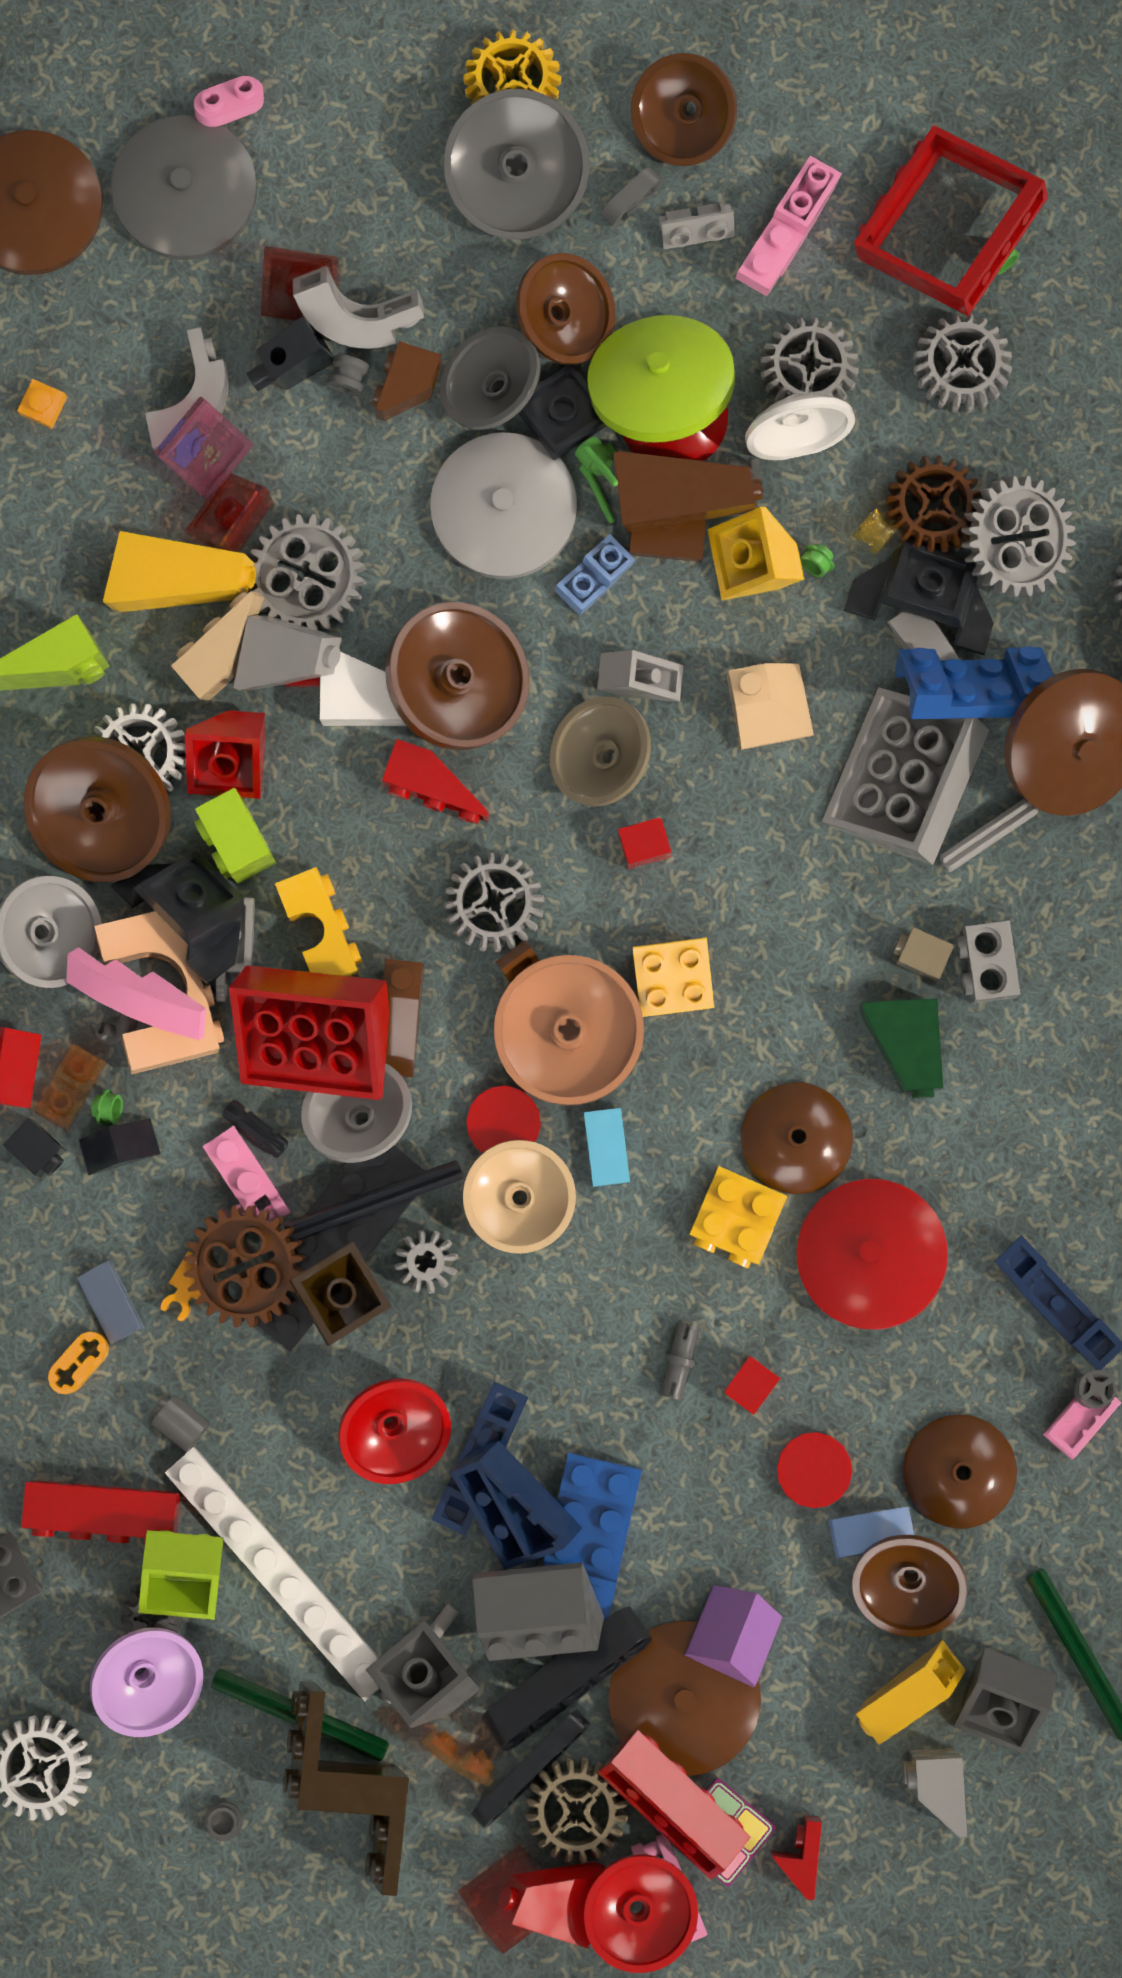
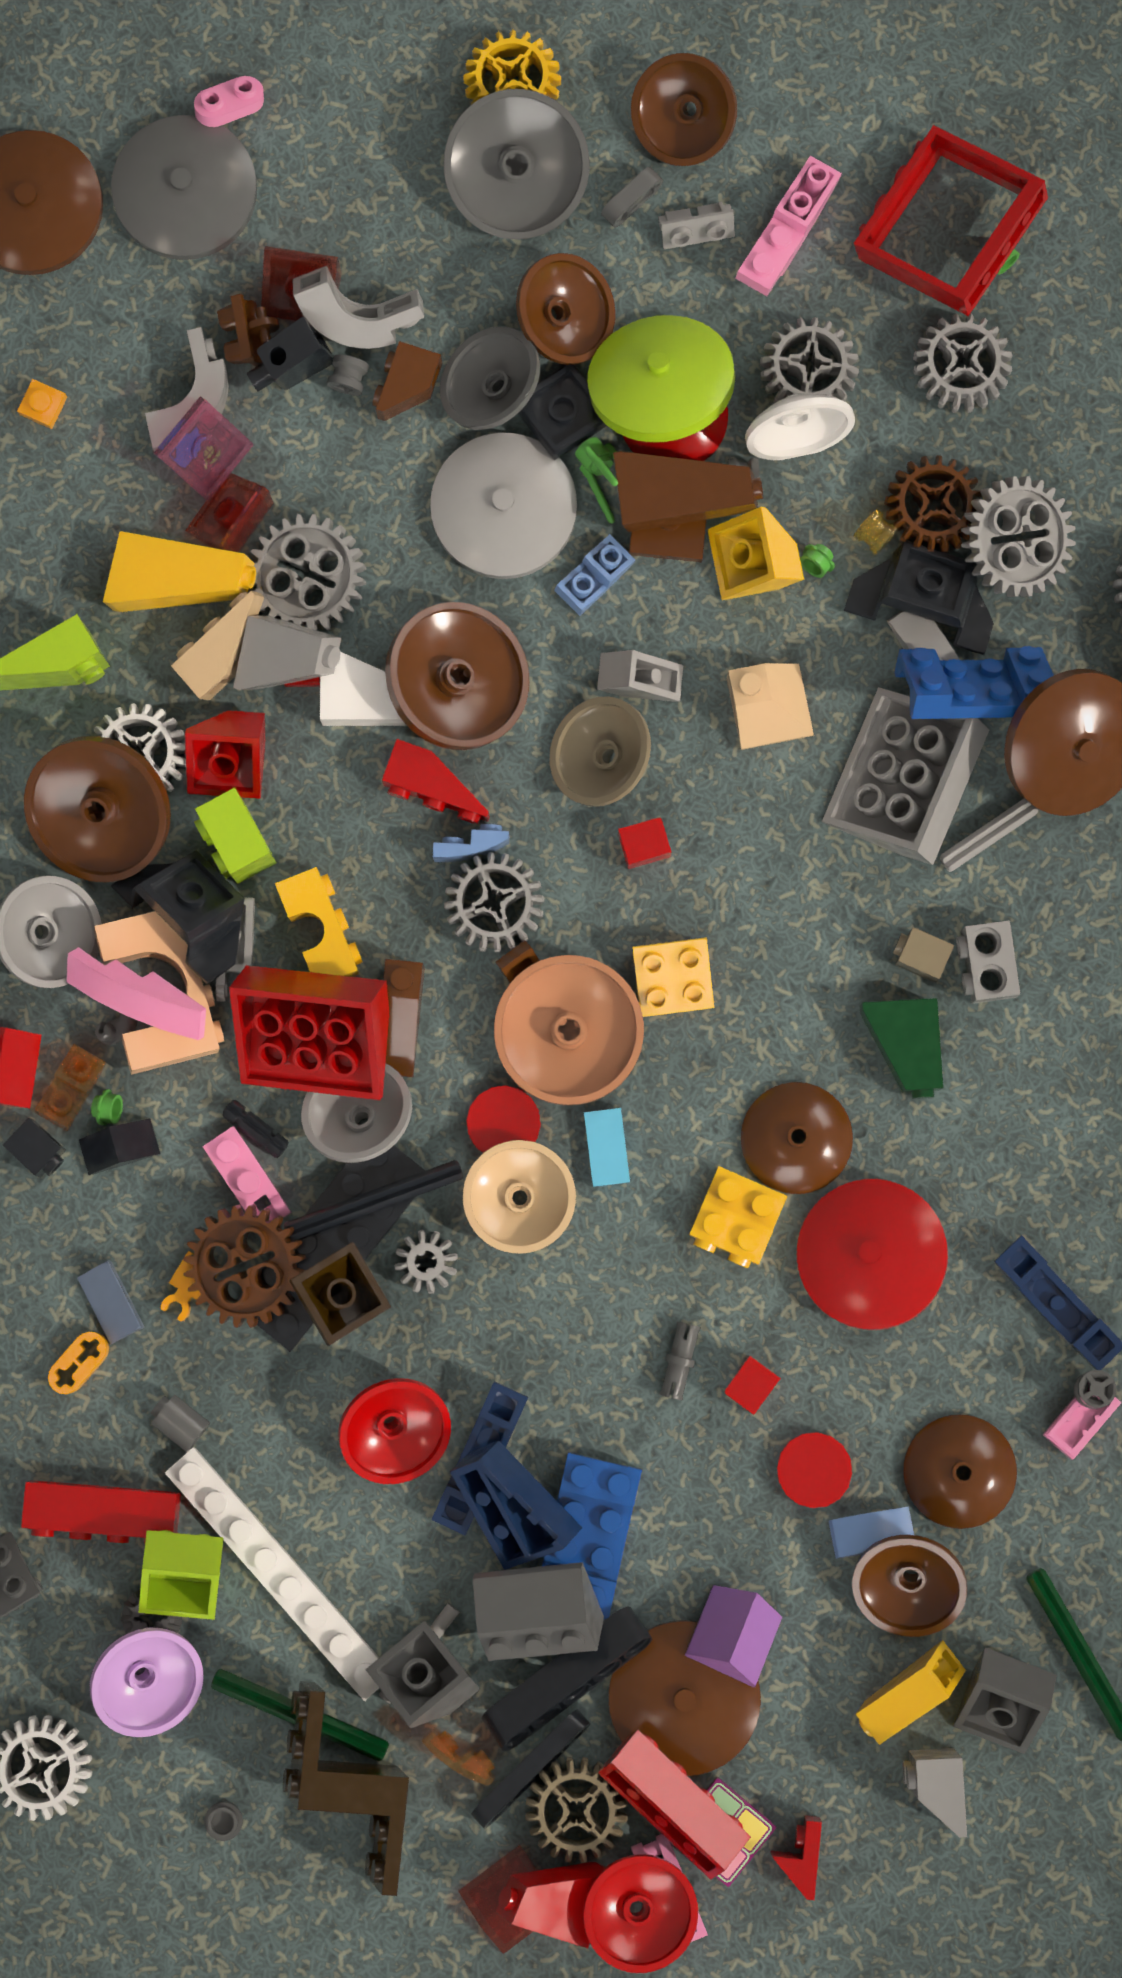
(252, 329): none -> reddish brown hips
(486, 840): none -> medium blue slope

